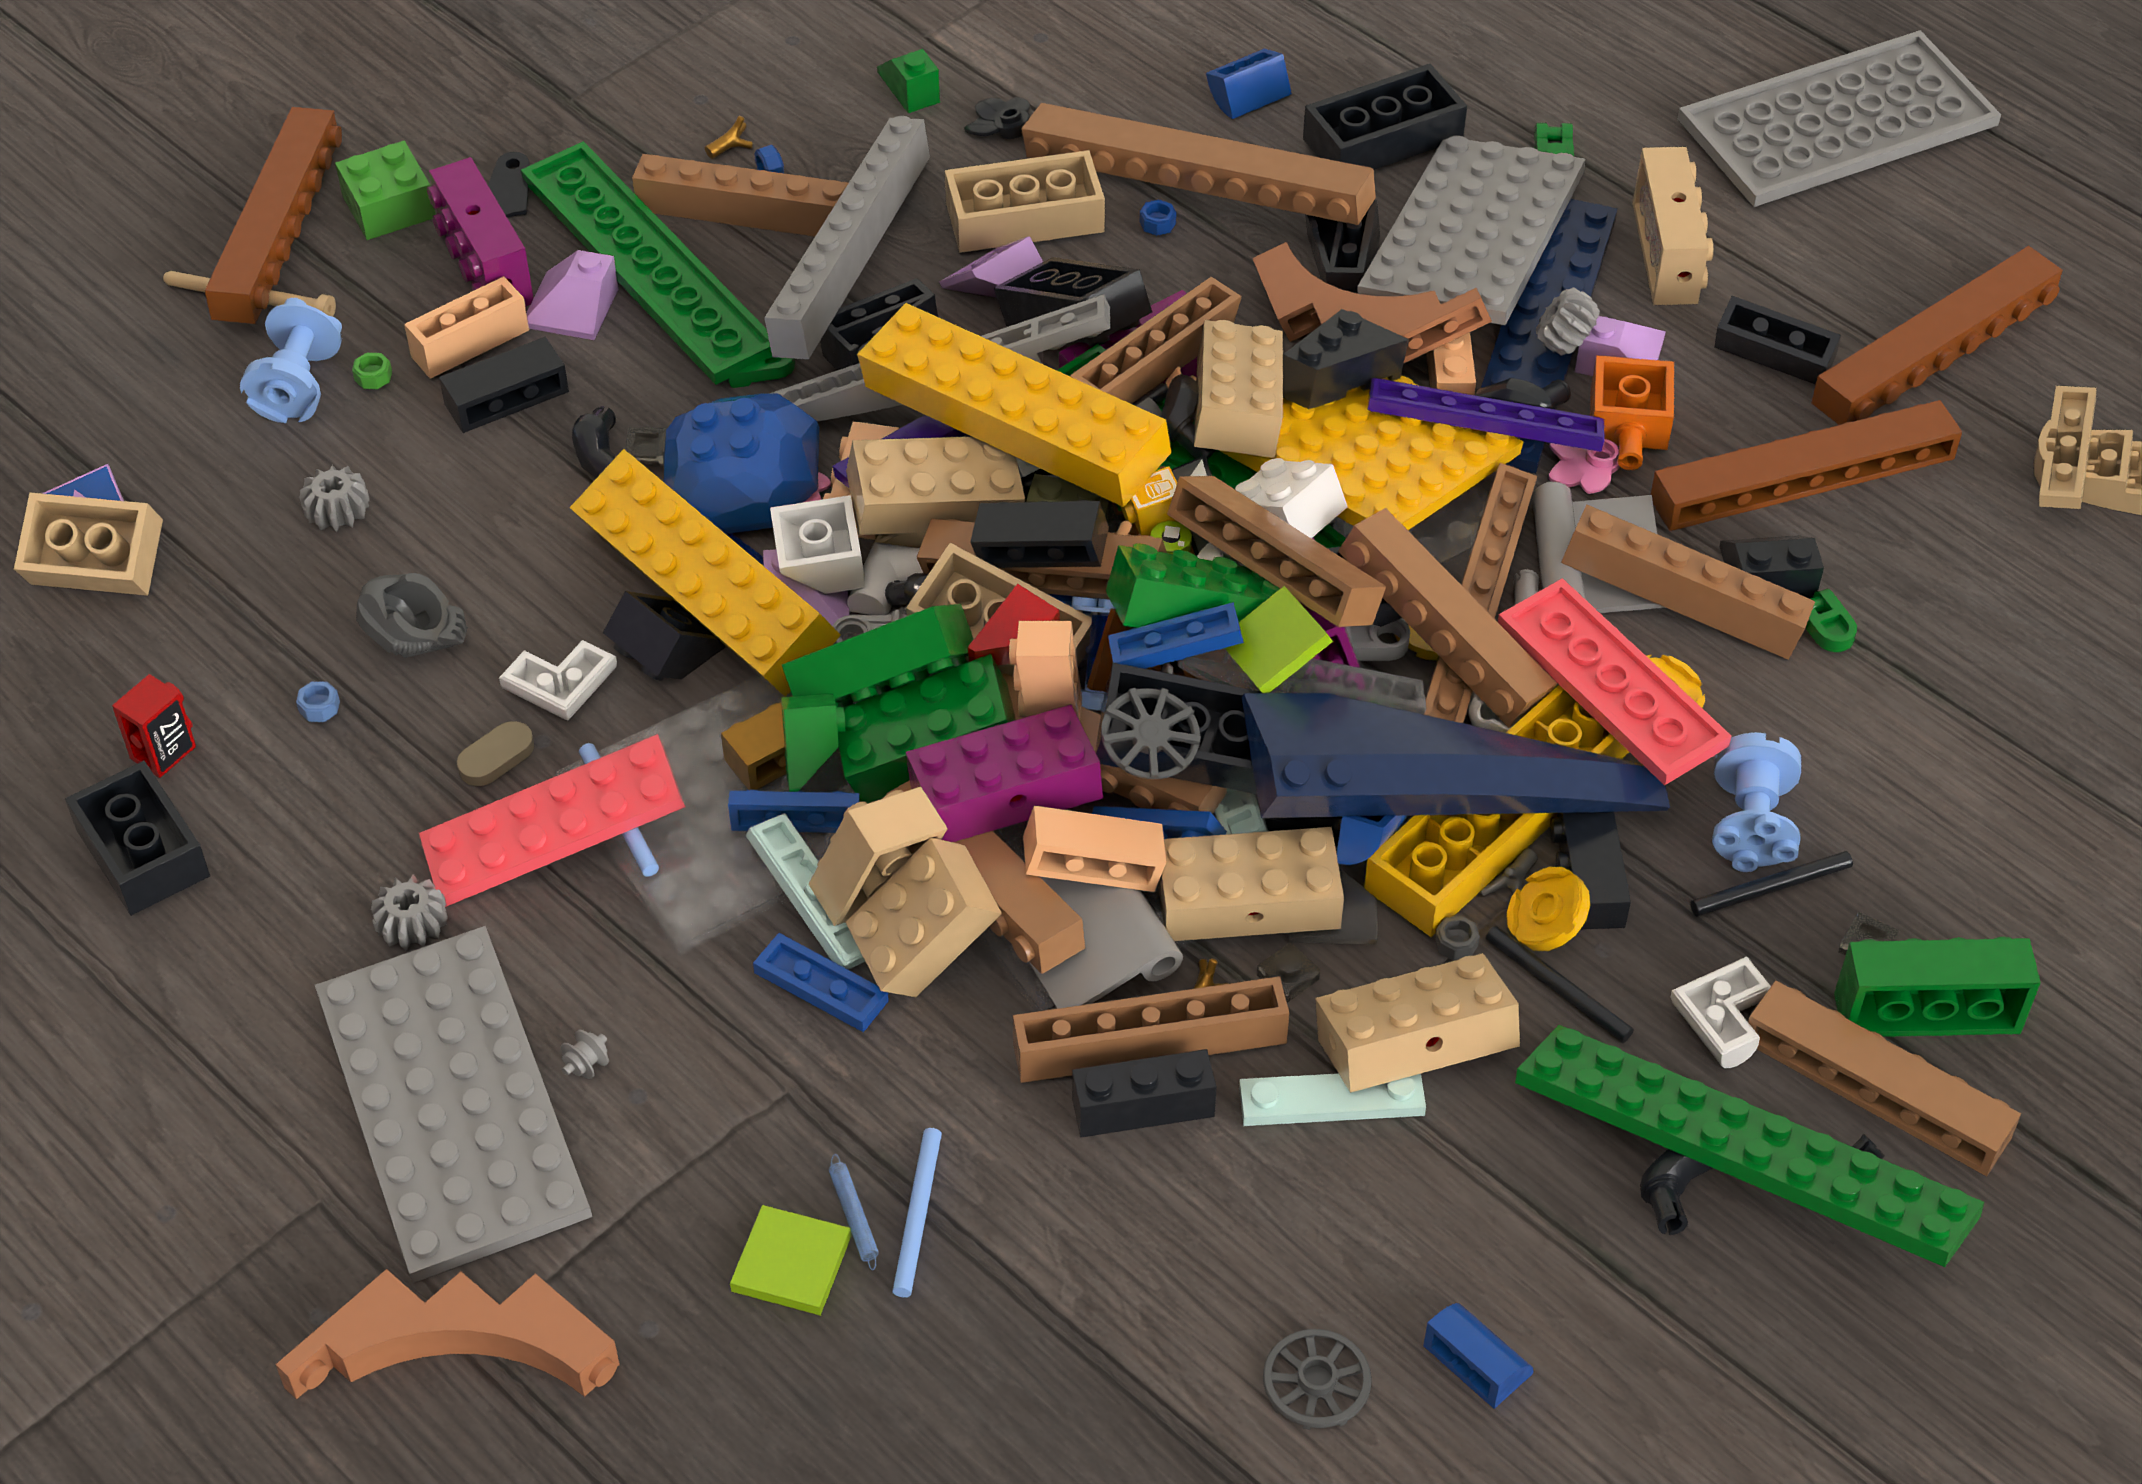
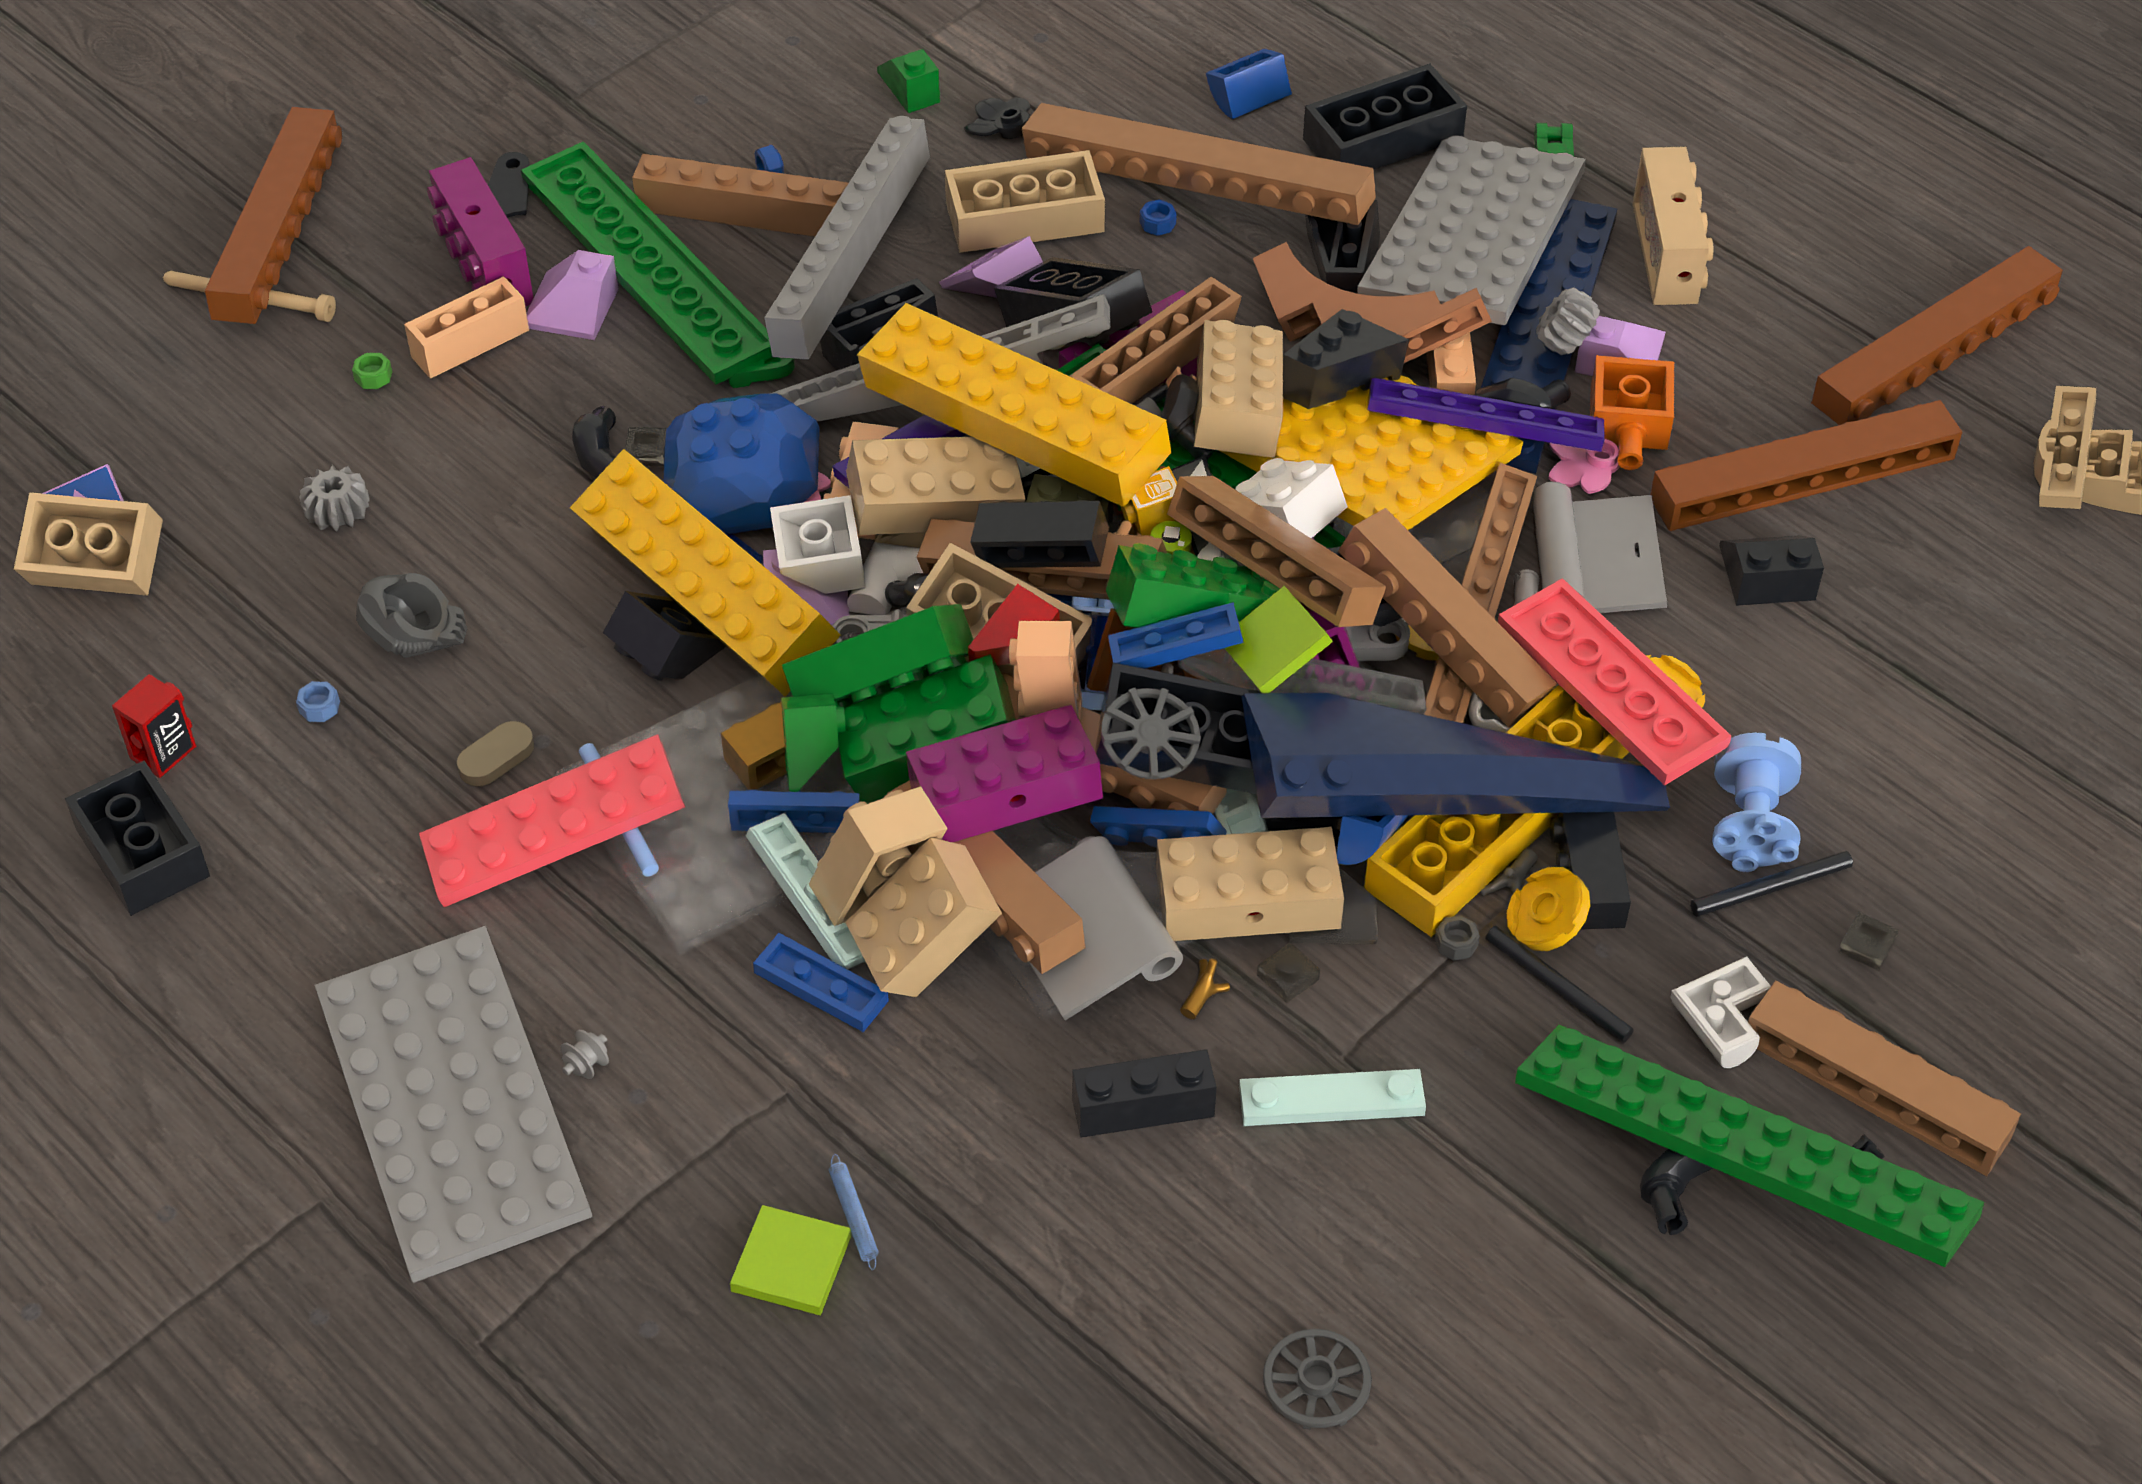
(282, 384): light blue piece -> none
(385, 190): bright green brick -> none
(394, 1326): nougat arch -> none
(409, 912): light grey gear -> none
(504, 384): black brick -> none
(563, 687): white brick -> none
(729, 140): pearl gold bar -> none
(917, 1213): light blue bar -> none
(1094, 849): light nougat brick -> none
(1150, 1026): medium nougat brick -> none
(1417, 1022): tan brick -> none
(1475, 1354): blue brick -> none
(1688, 582): medium nougat brick -> none
(1776, 340): black brick -> none
(1834, 626): green plate -> none
(1837, 117): light grey plate -> none
(1938, 986): green brick -> none

